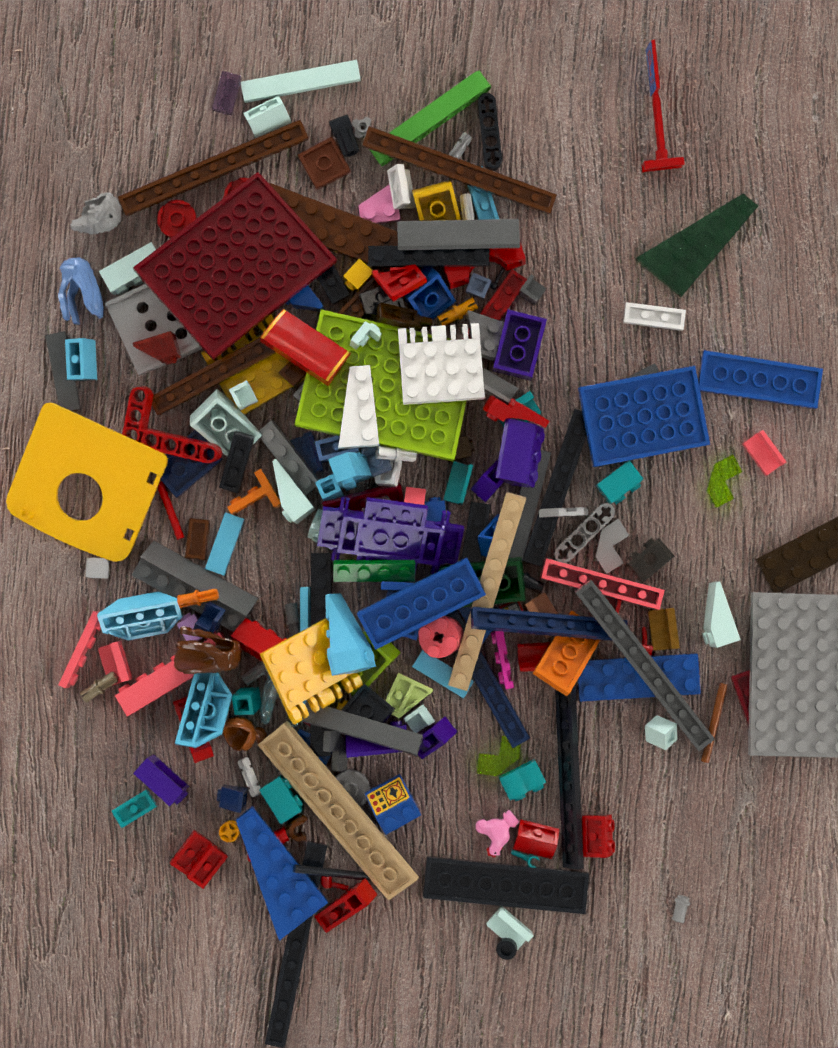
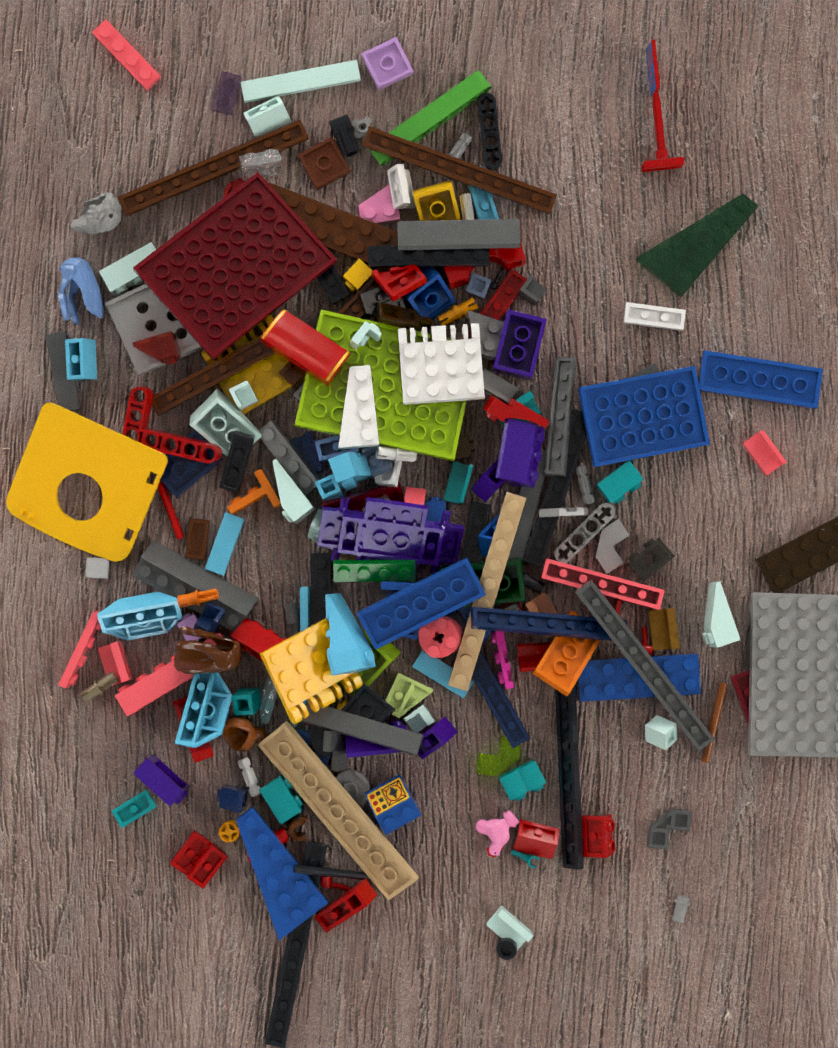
(126, 54): none -> coral plate
(175, 217): red tile -> none
(254, 673): light grey axle -> none
(266, 163): none -> clear bracket
(306, 300): blue slope -> none
(387, 63): none -> lavender plate
(506, 885): black plate -> none
(560, 416): none -> dark grey tile
(584, 484): none -> light grey axle
(672, 819): none -> dark grey tile
(717, 487): clear neon green tile -> none

